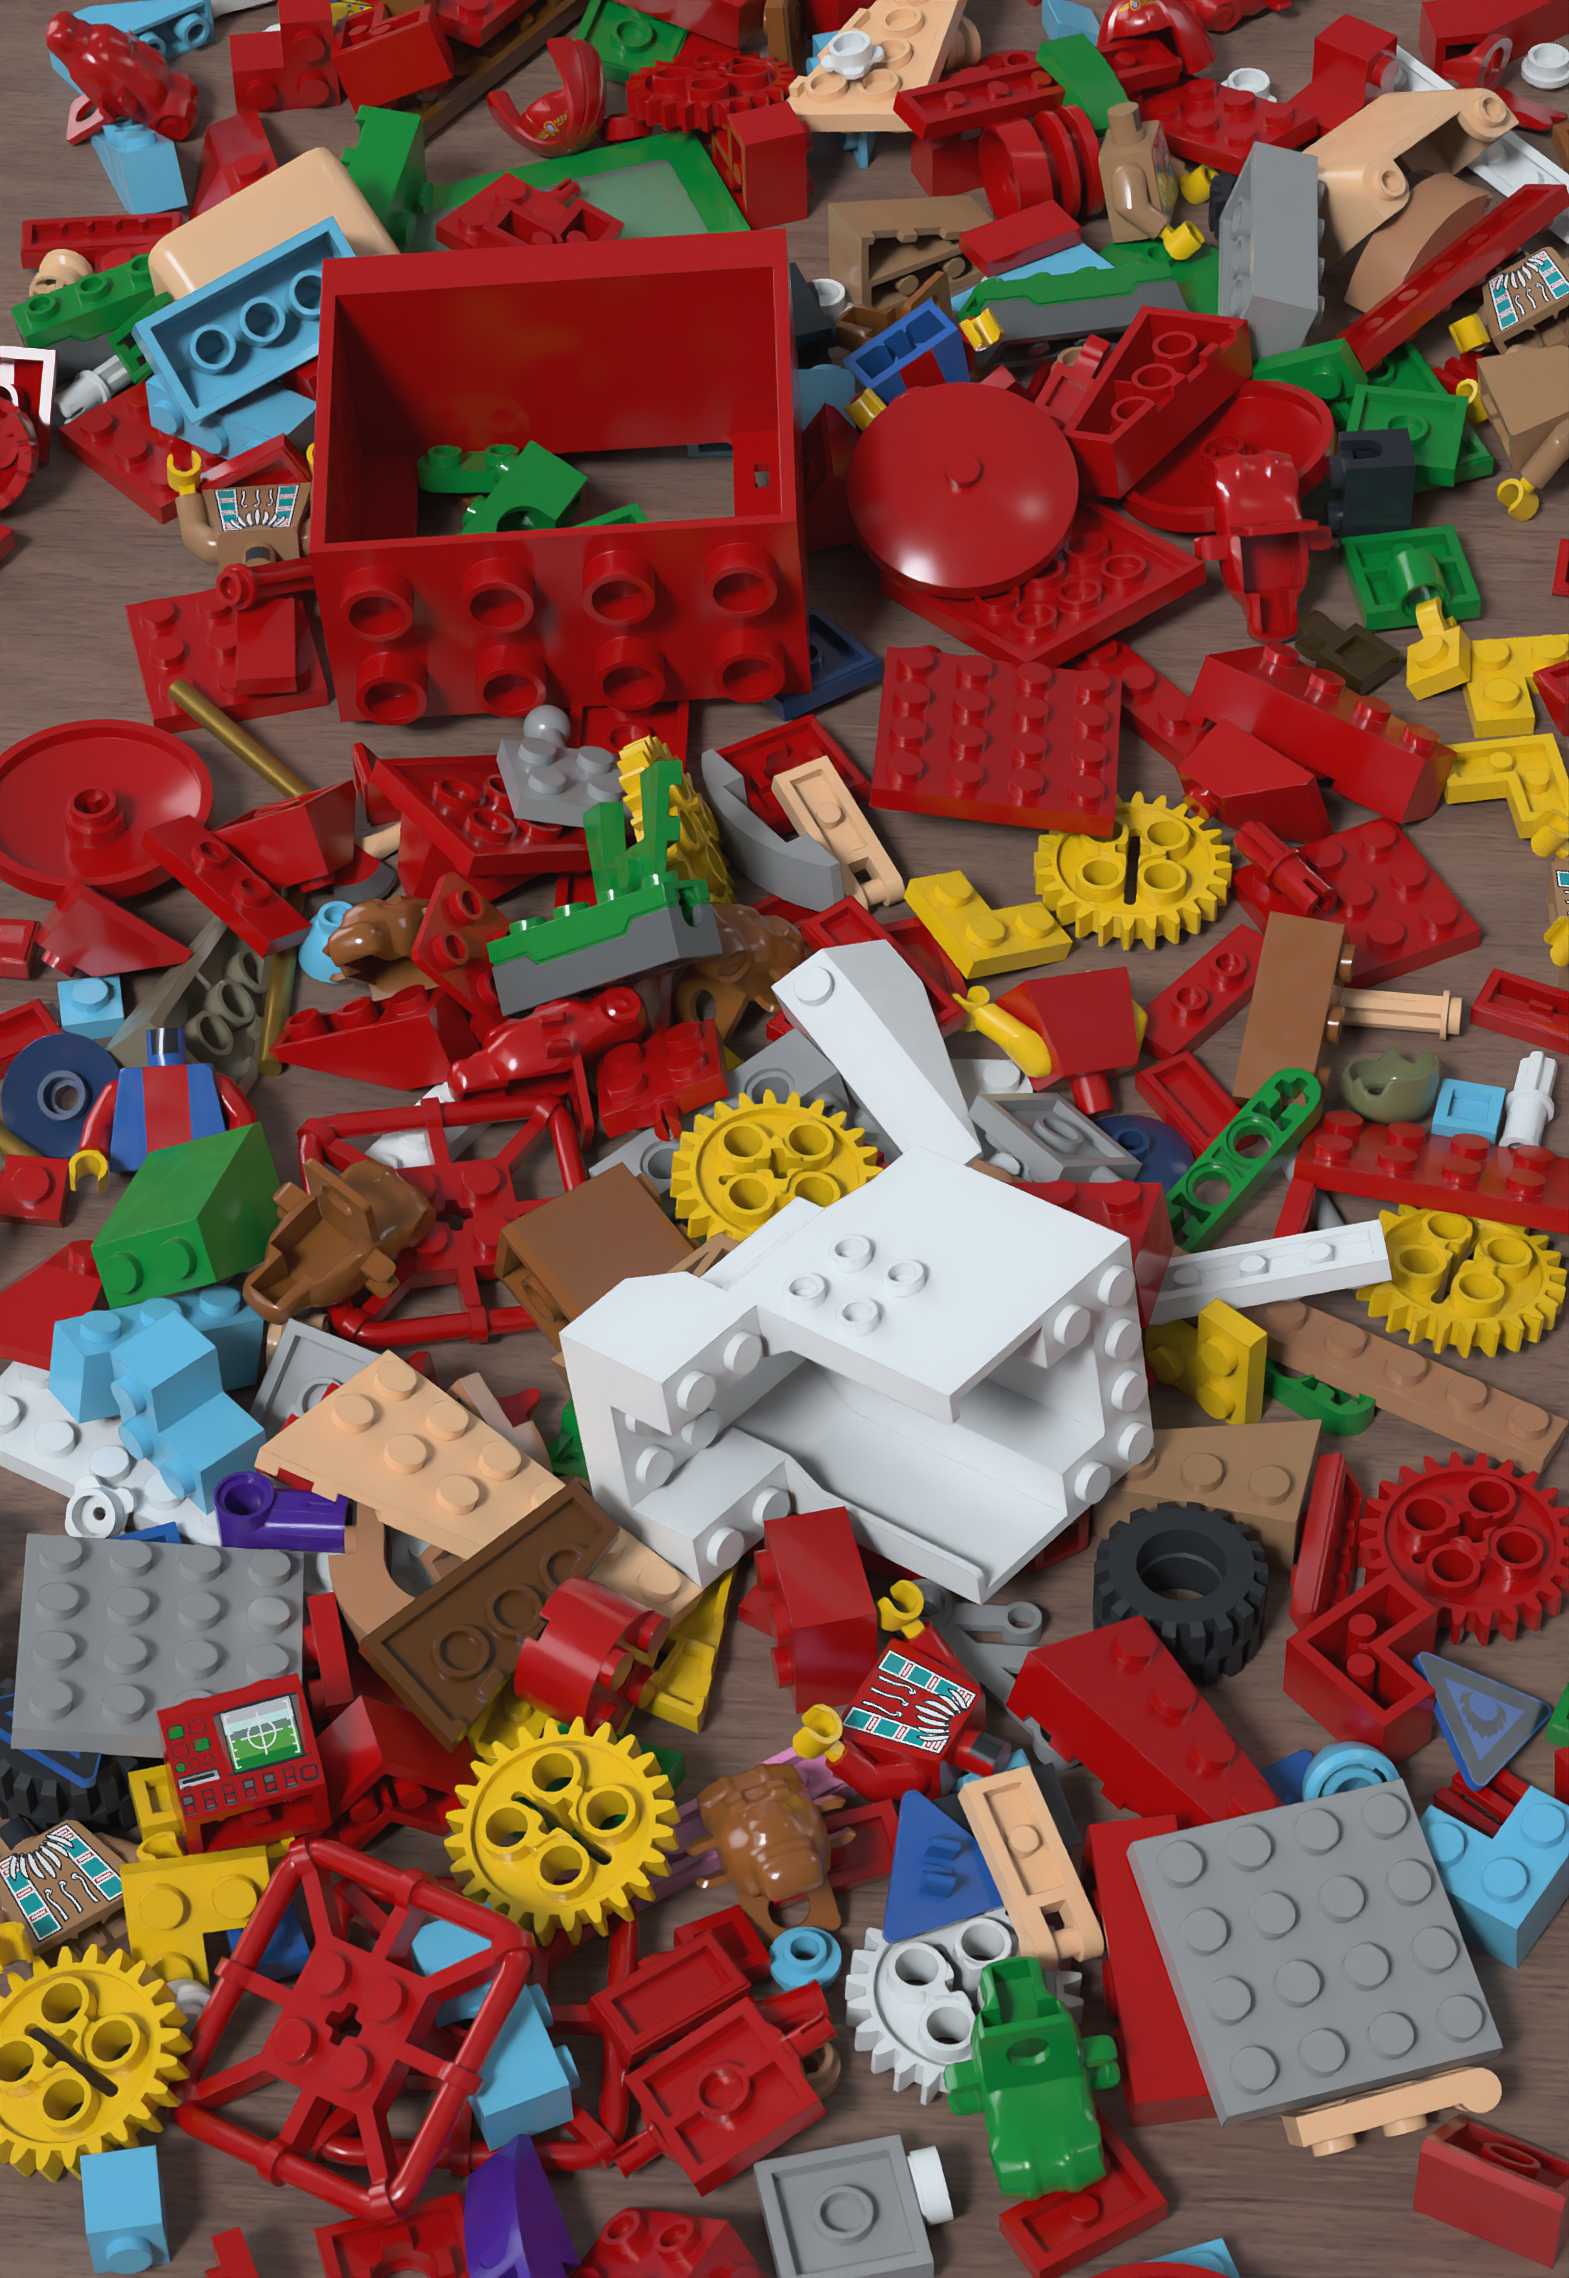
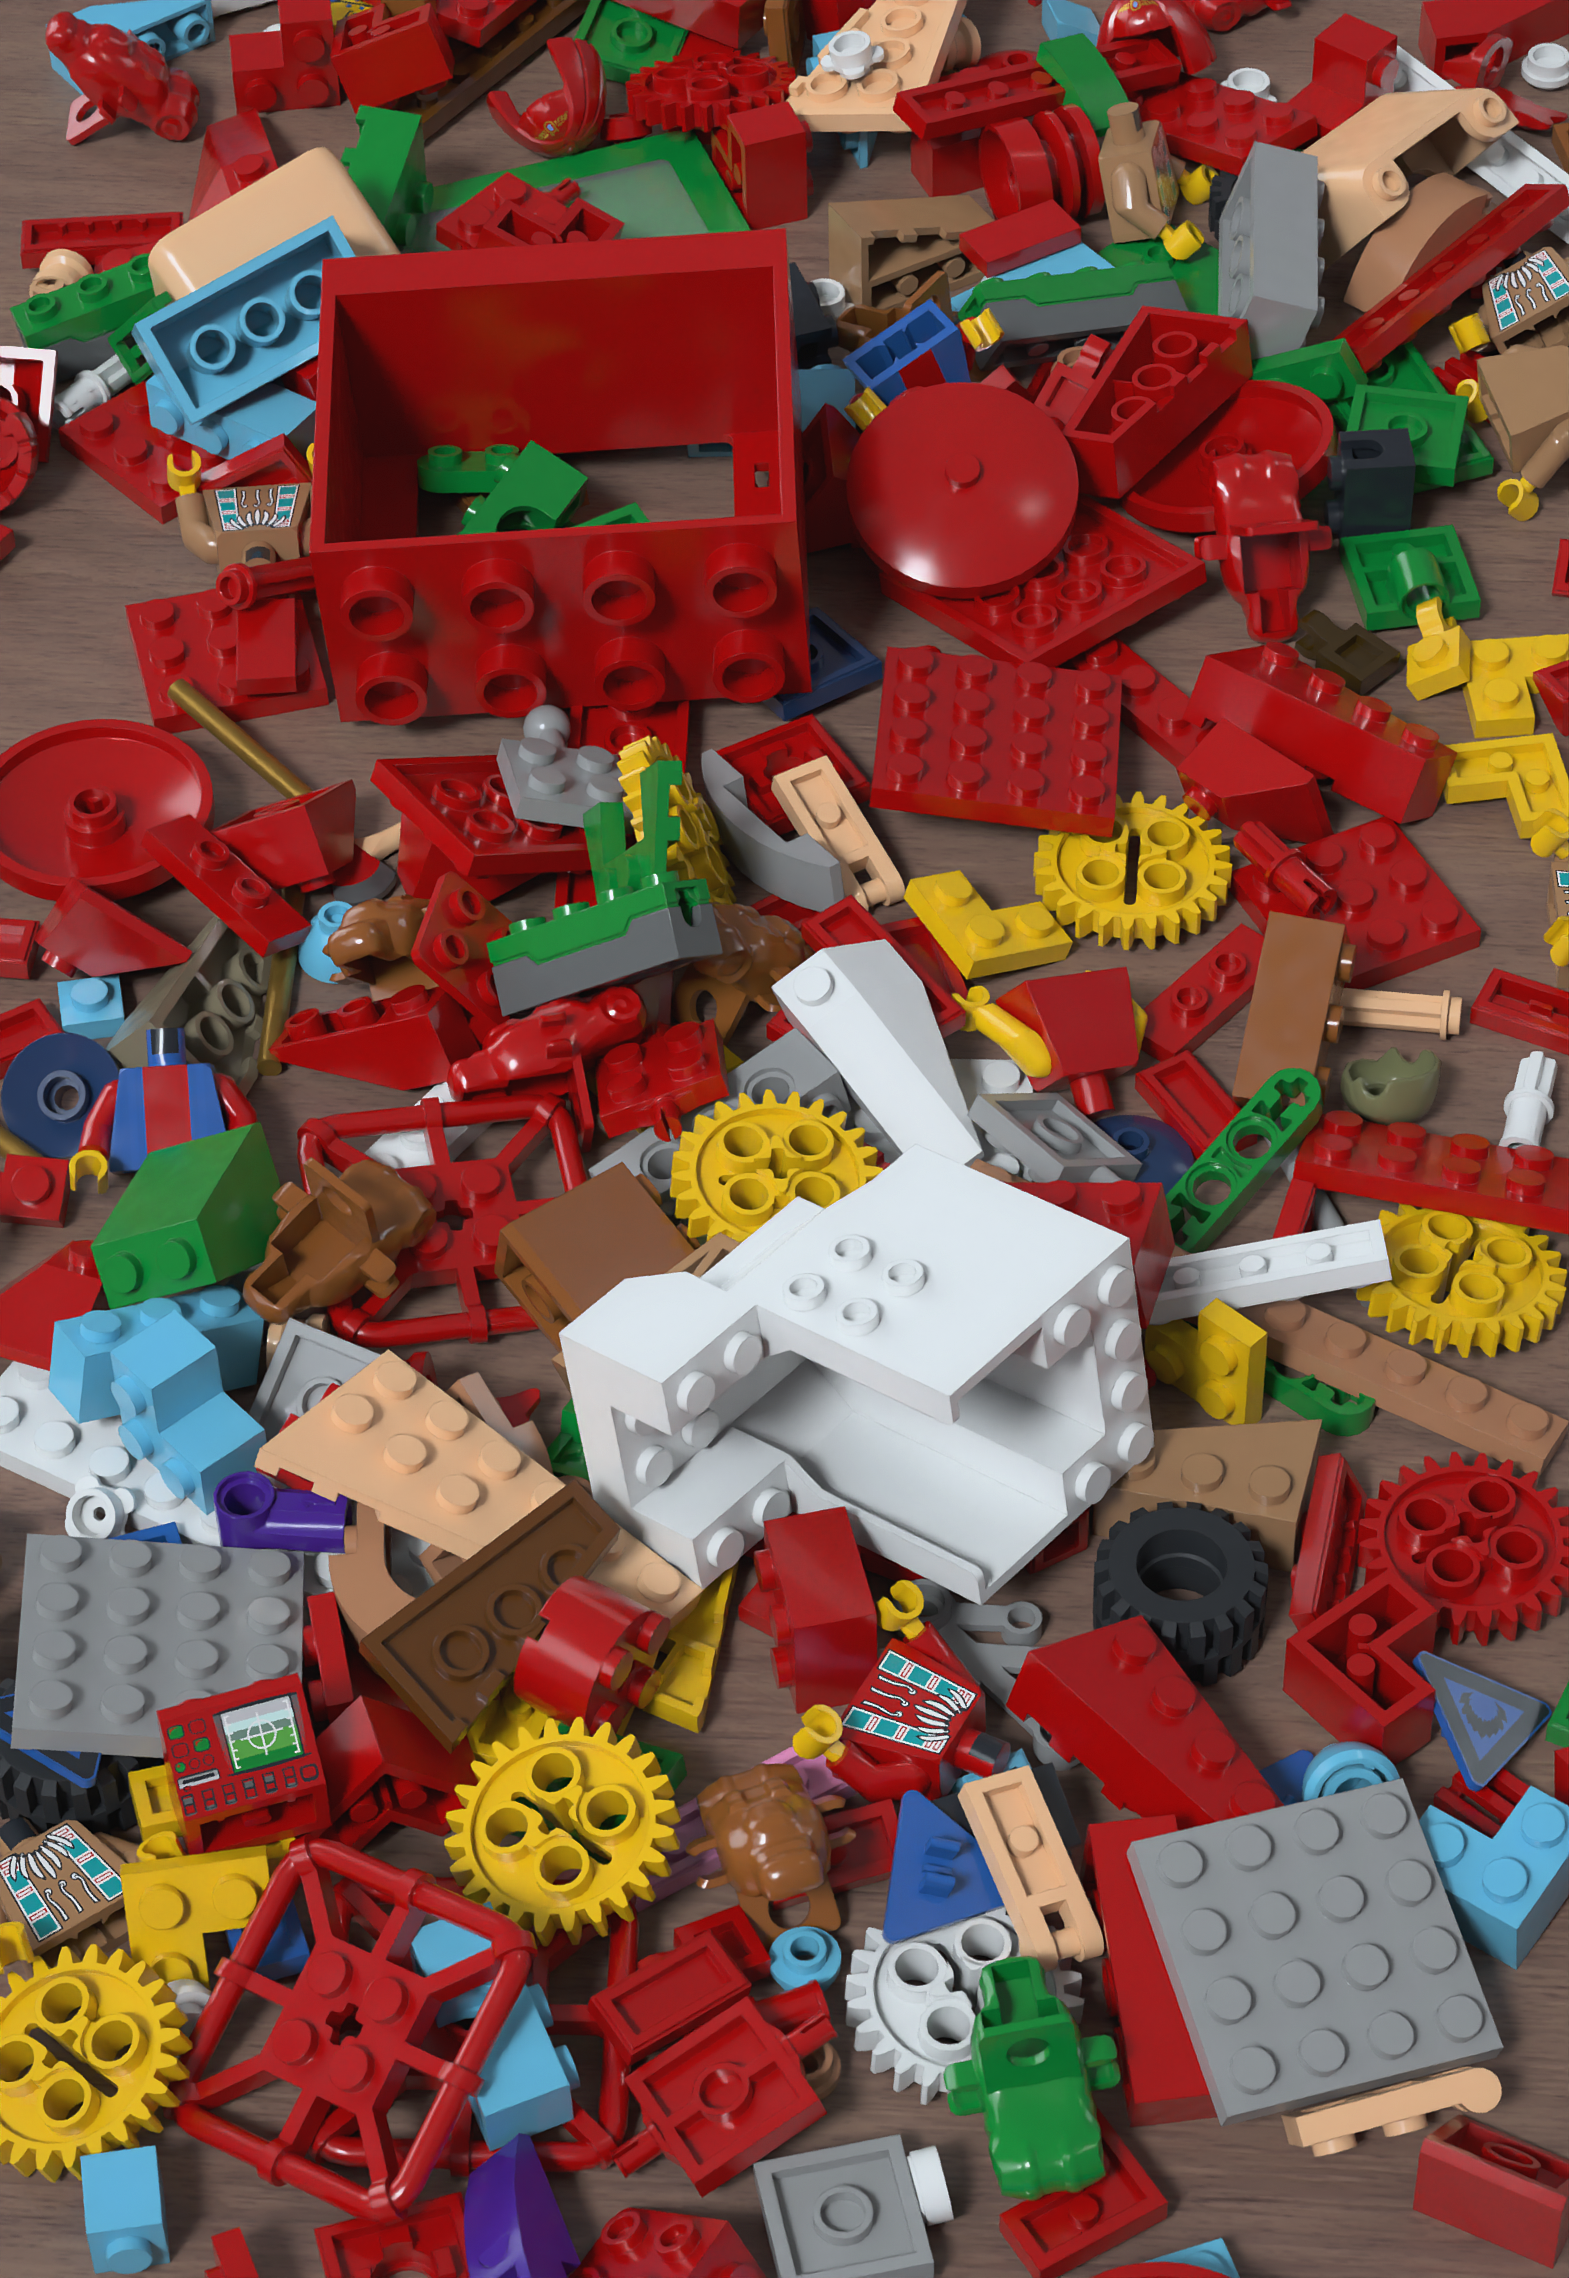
(140, 167): medium azure slope -> none
(373, 802): red slope -> none
(1468, 1109): medium azure plate -> none

